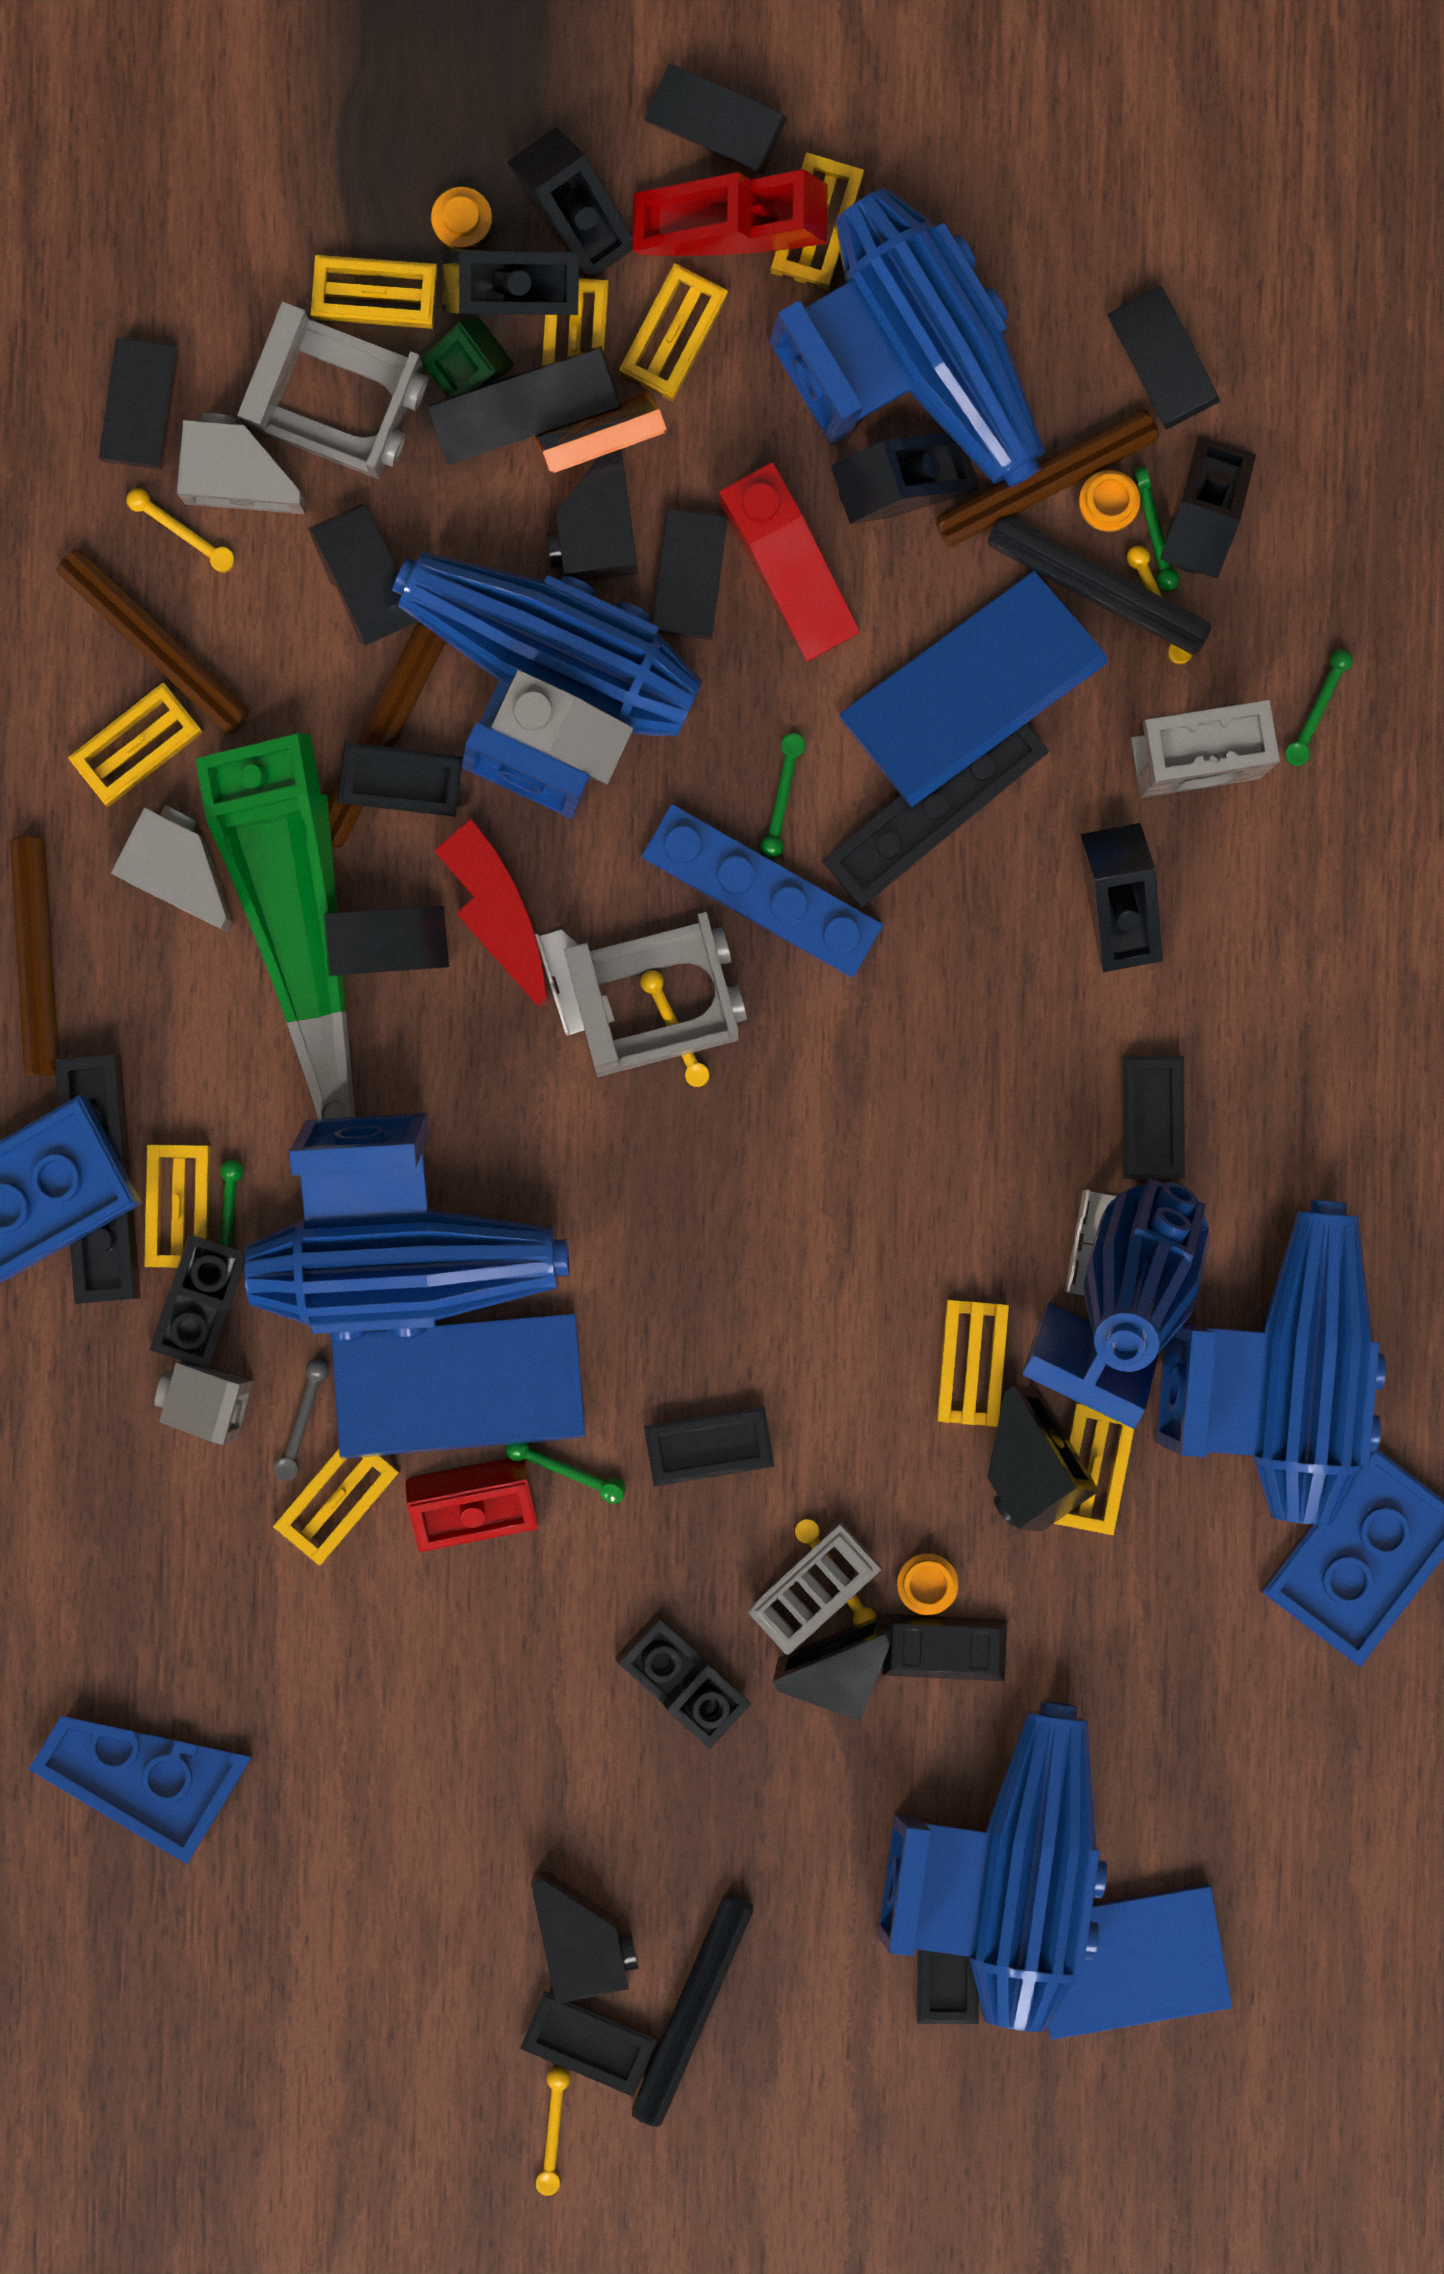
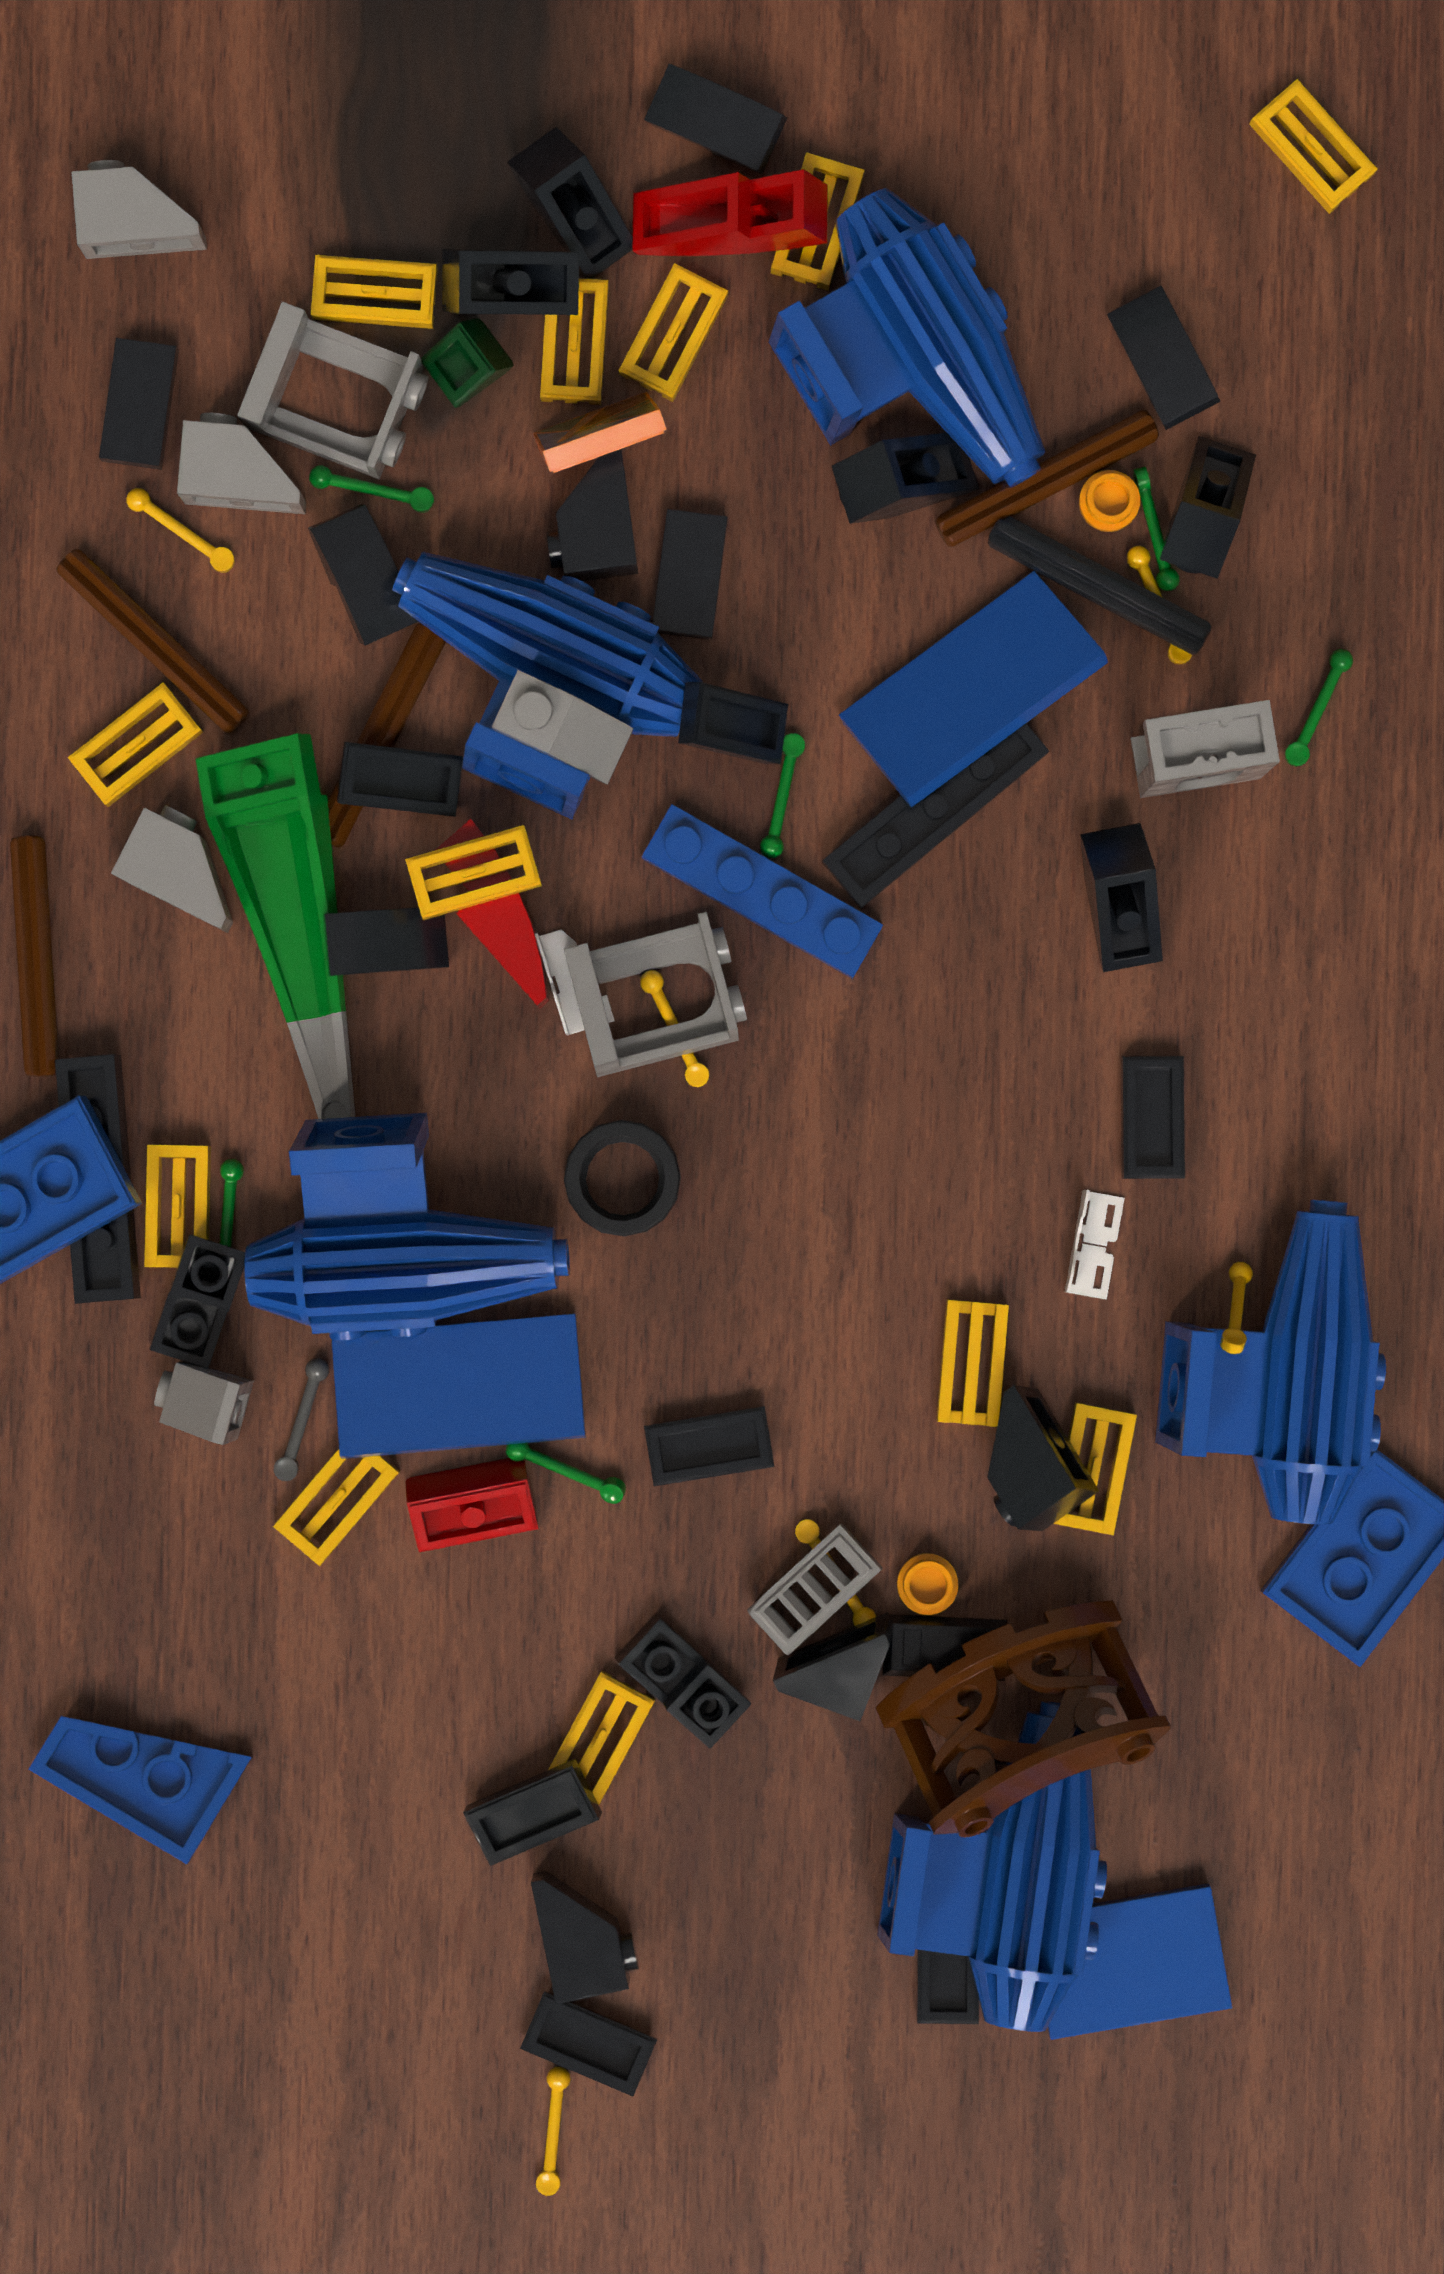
(128, 215): none -> light grey slope
(420, 498): none -> green hinge
(461, 218): light orange plate -> none
(523, 858): none -> yellow tile
(524, 405): black tile -> none
(532, 1812): none -> black tile
(577, 1171): none -> black tyre
(624, 1693): none -> yellow tile
(692, 2010): black axle -> none
(733, 723): none -> black tile
(788, 561): red slope -> none
(935, 1699): none -> reddish brown fence
(1137, 1297): blue piece -> none
(1233, 1339): none -> yellow hinge
(1296, 162): none -> yellow tile

